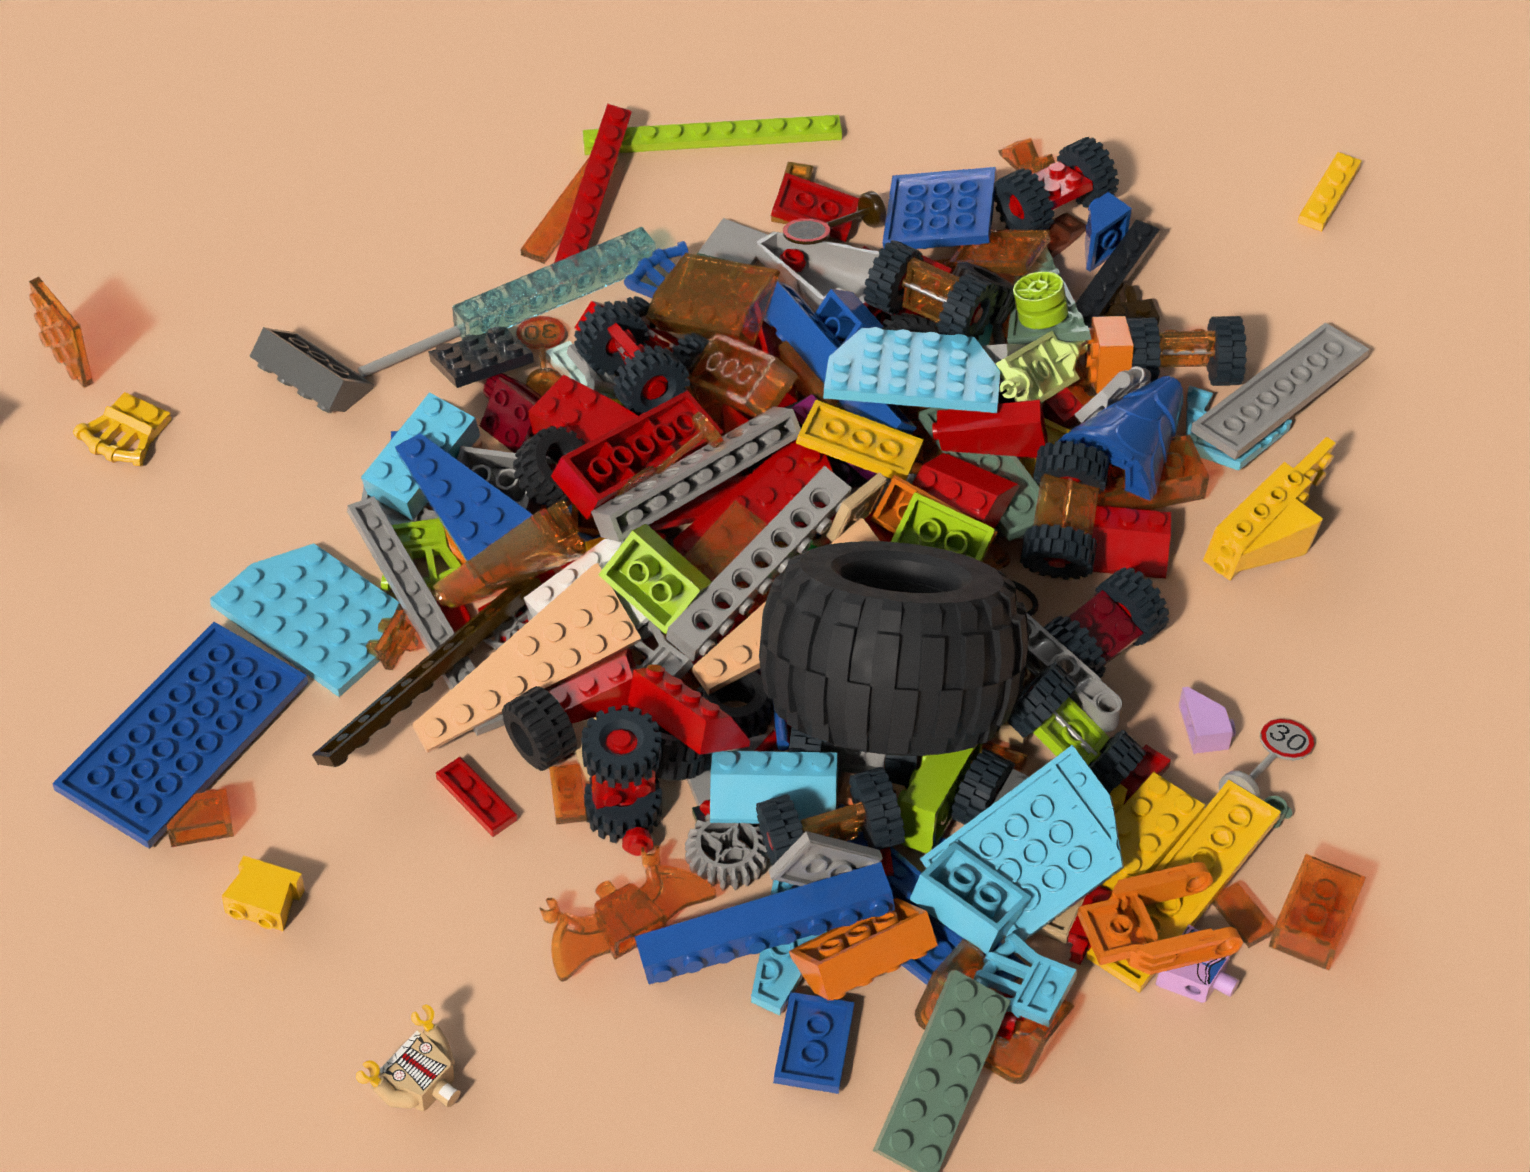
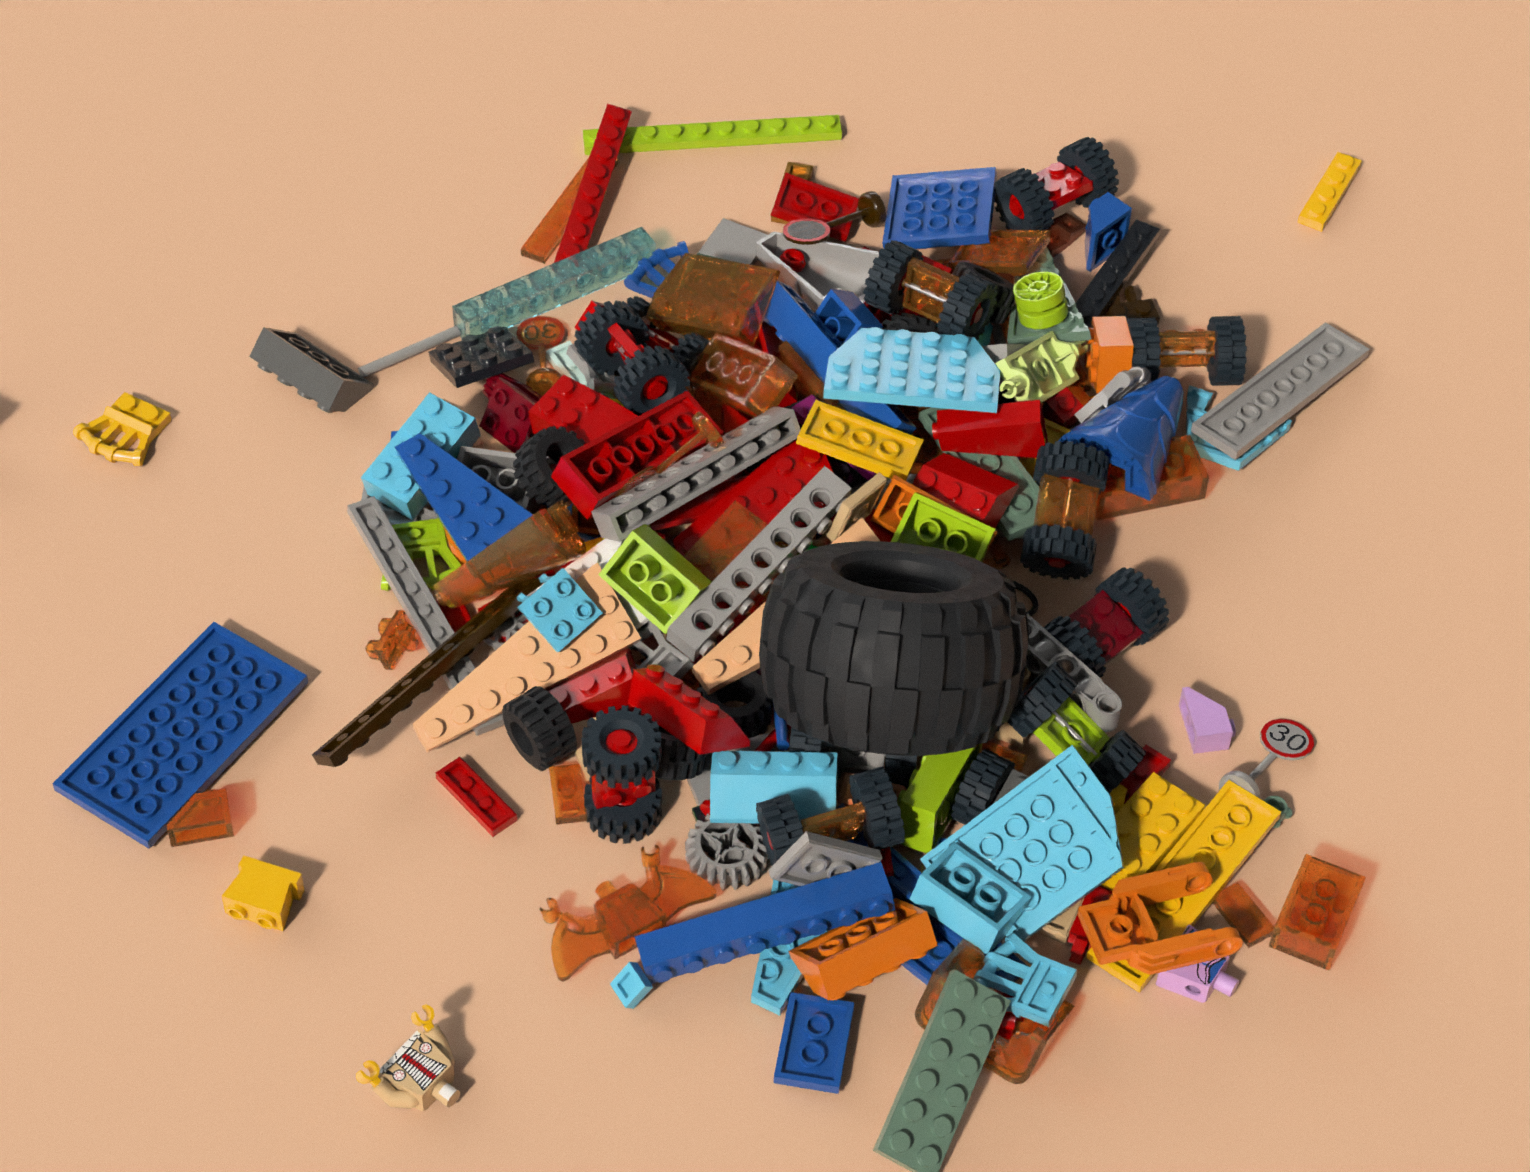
(60, 332): clear orange plate -> none
(310, 613): medium azure plate -> none
(559, 609): none -> medium azure plate
(631, 985): none -> medium azure plate
(636, 839): red plate -> none
(1024, 155): clear orange slope -> none
(1132, 540): red slope -> none
(1272, 519): yellow wedge -> none

